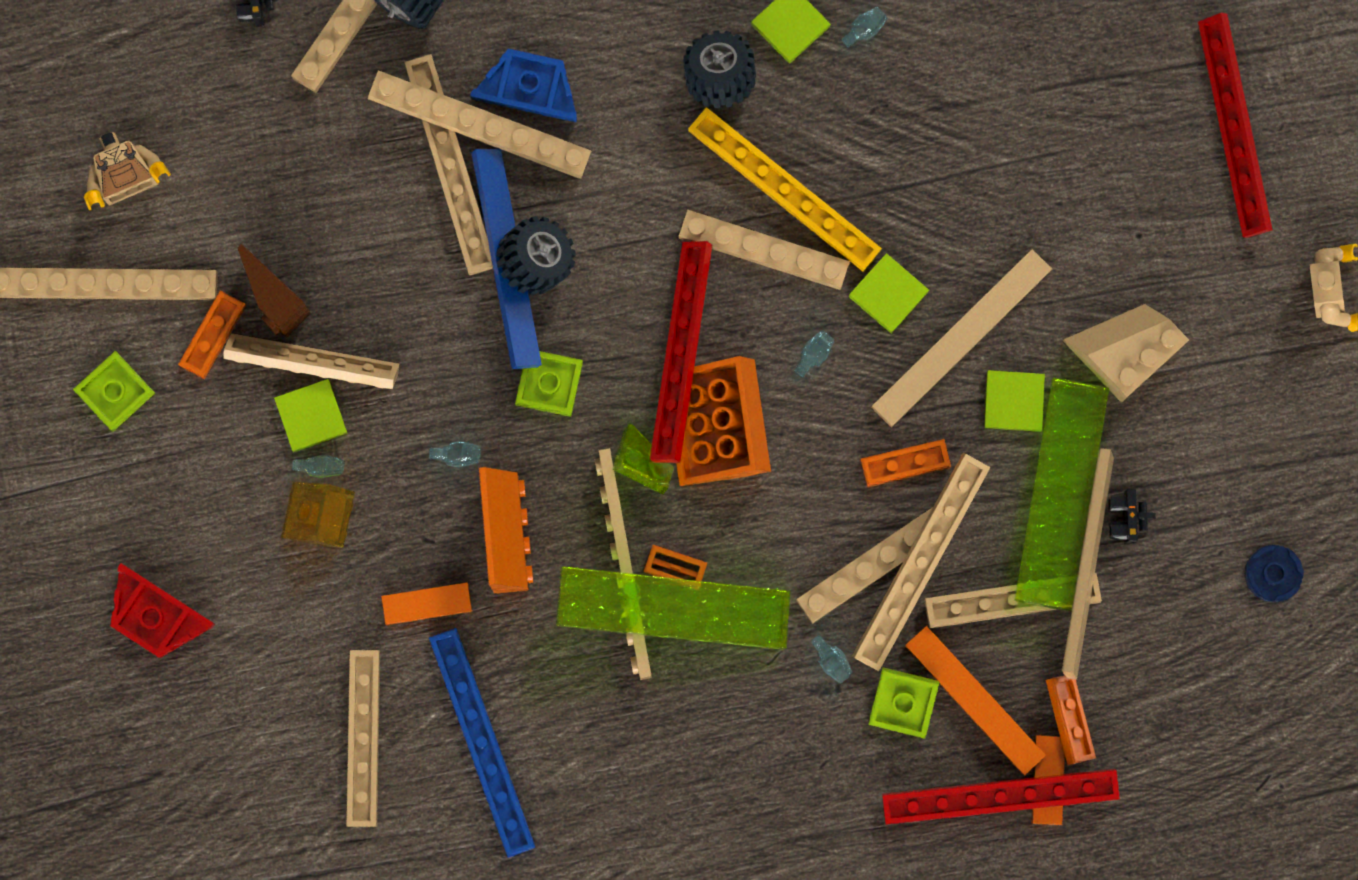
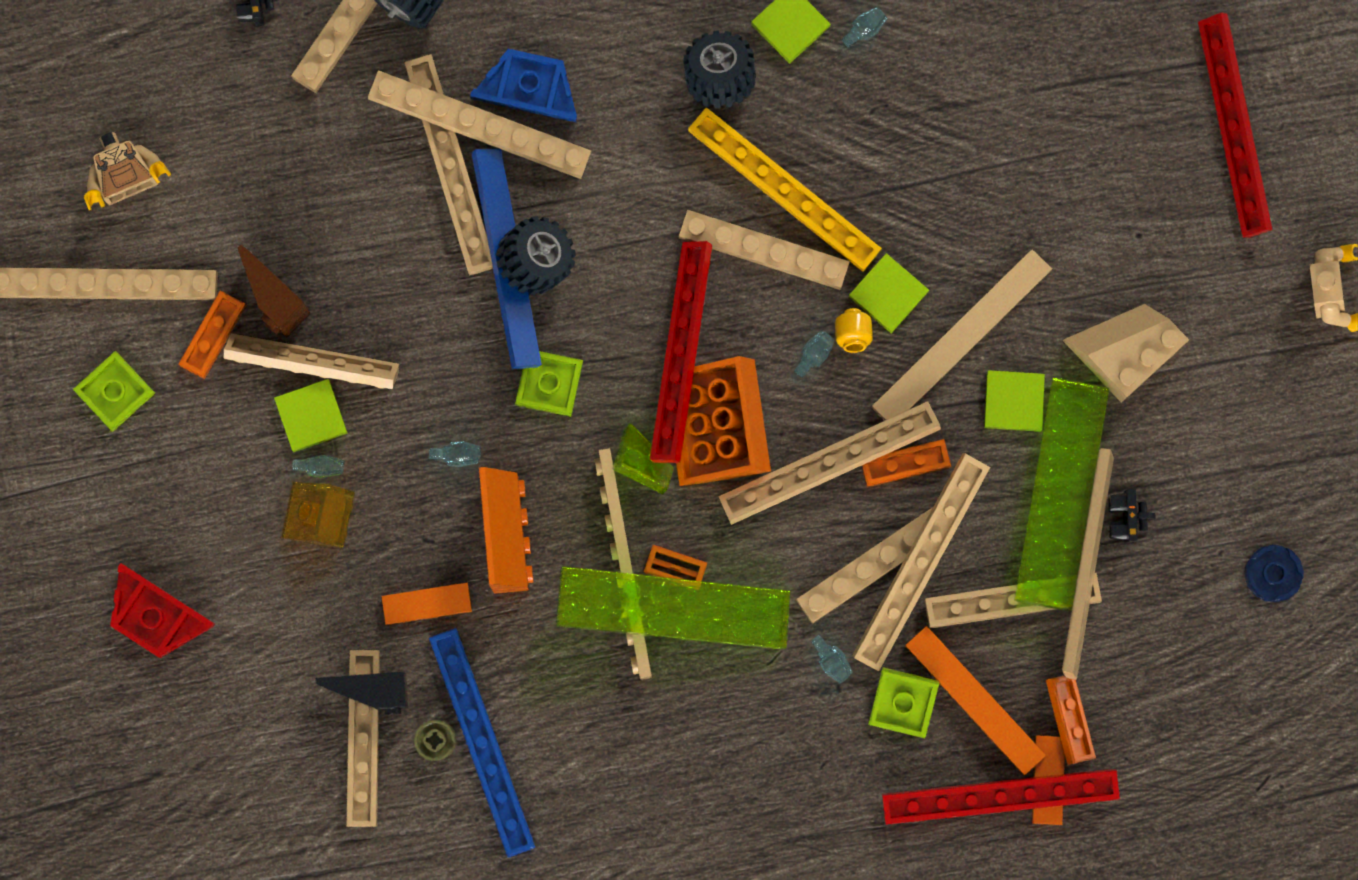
(376, 690): none -> black slope
(435, 740): none -> olive wheel
(829, 462): none -> tan plate
(853, 330): none -> yellow head

